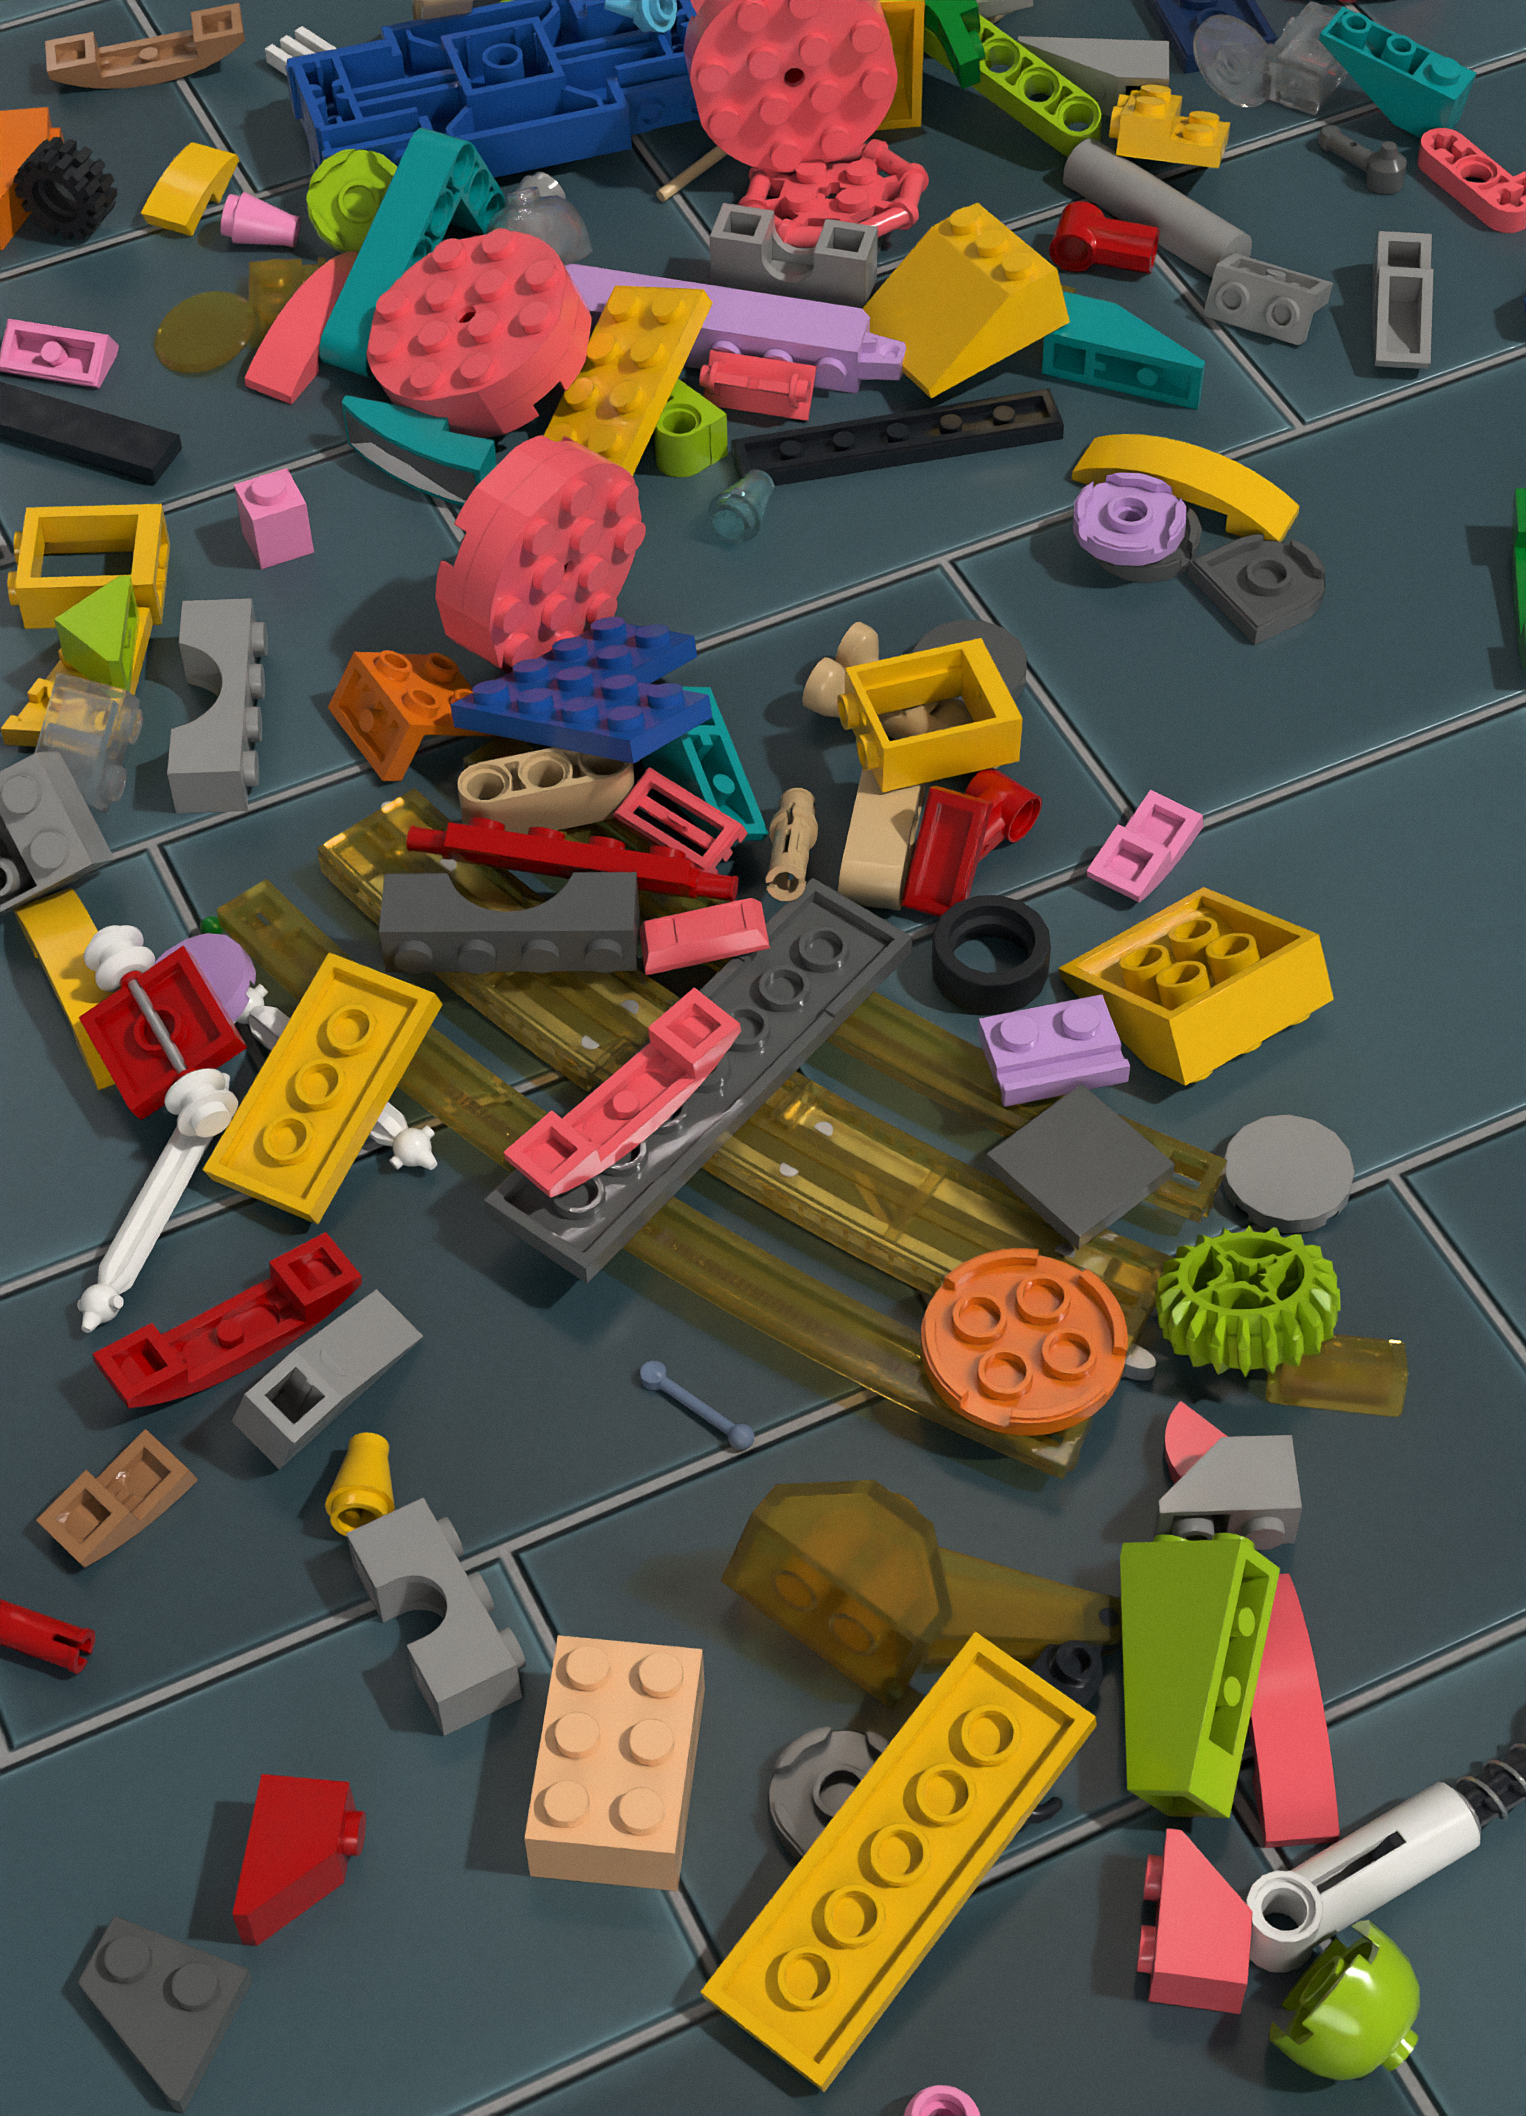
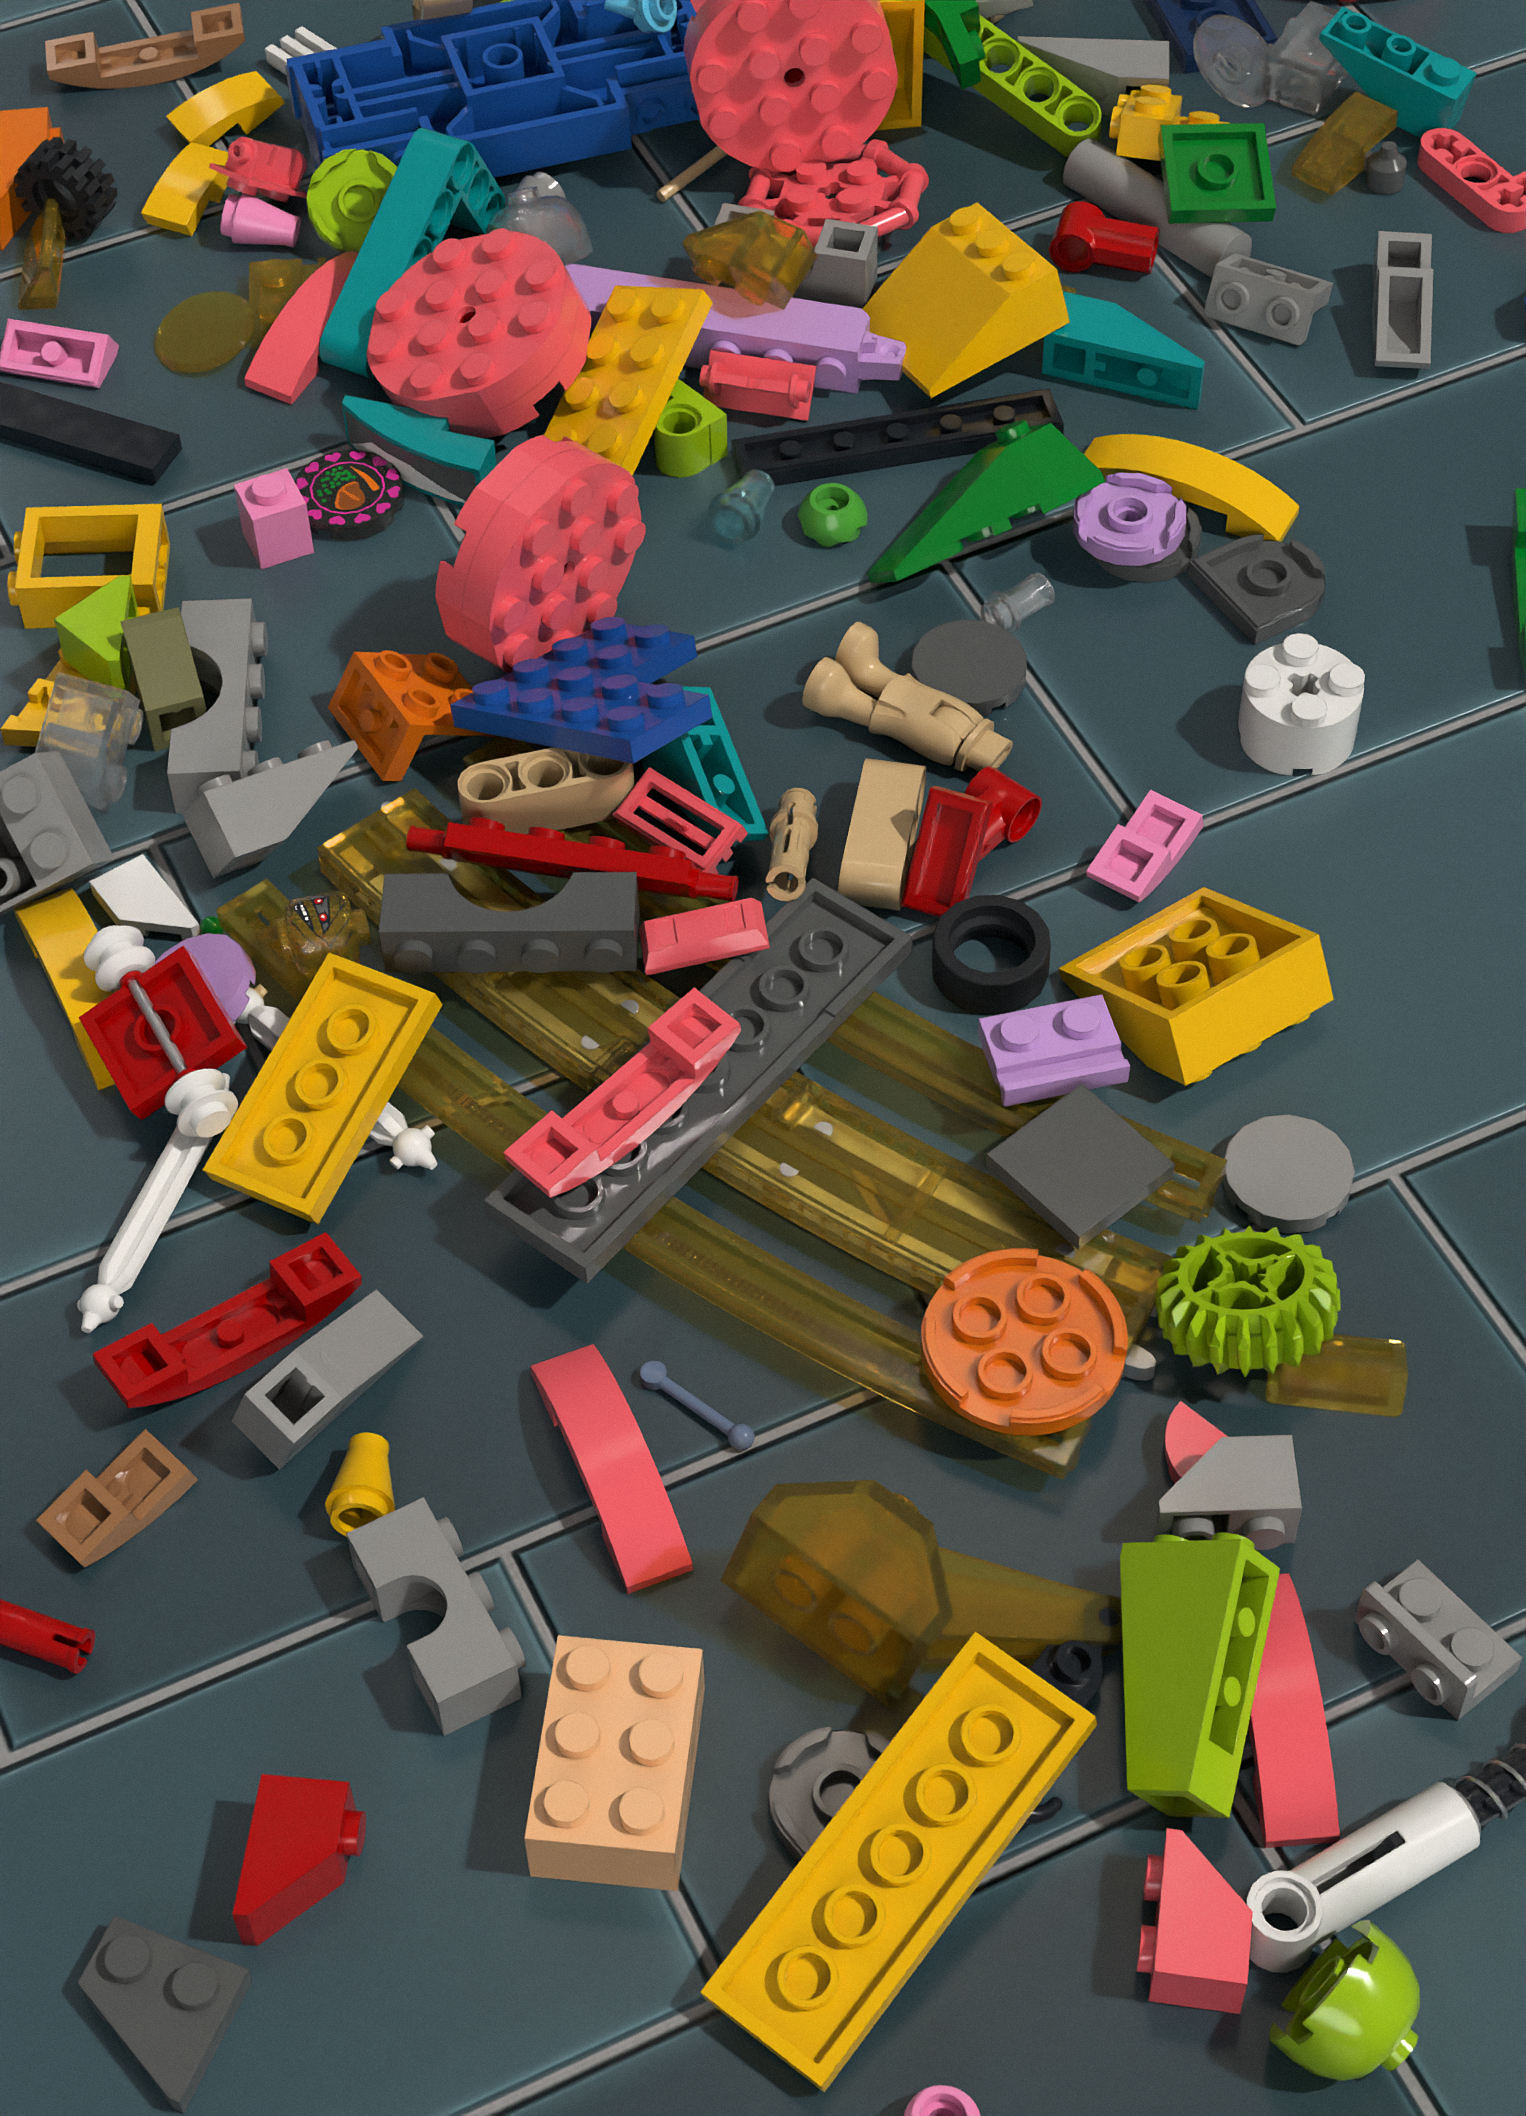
(43, 260): none -> clear yellow slope
(142, 899): none -> white tile
(163, 673): none -> olive slope
(212, 112): none -> yellow slope
(254, 815): none -> light grey slope
(263, 166): none -> coral hinge
(321, 926): none -> clear yellow head
(351, 493): none -> clear smoke tile
(614, 1467): none -> coral slope
(754, 255): none -> clear yellow slope
(832, 514): none -> bright green plate
(924, 678): yellow window -> none
(1009, 478): none -> green wedge
(1018, 602): none -> clear pin
(1216, 173): none -> green tile
(1300, 706): none -> white brick
(1340, 144): none -> clear yellow slope
(1435, 1639): none -> light grey bracket

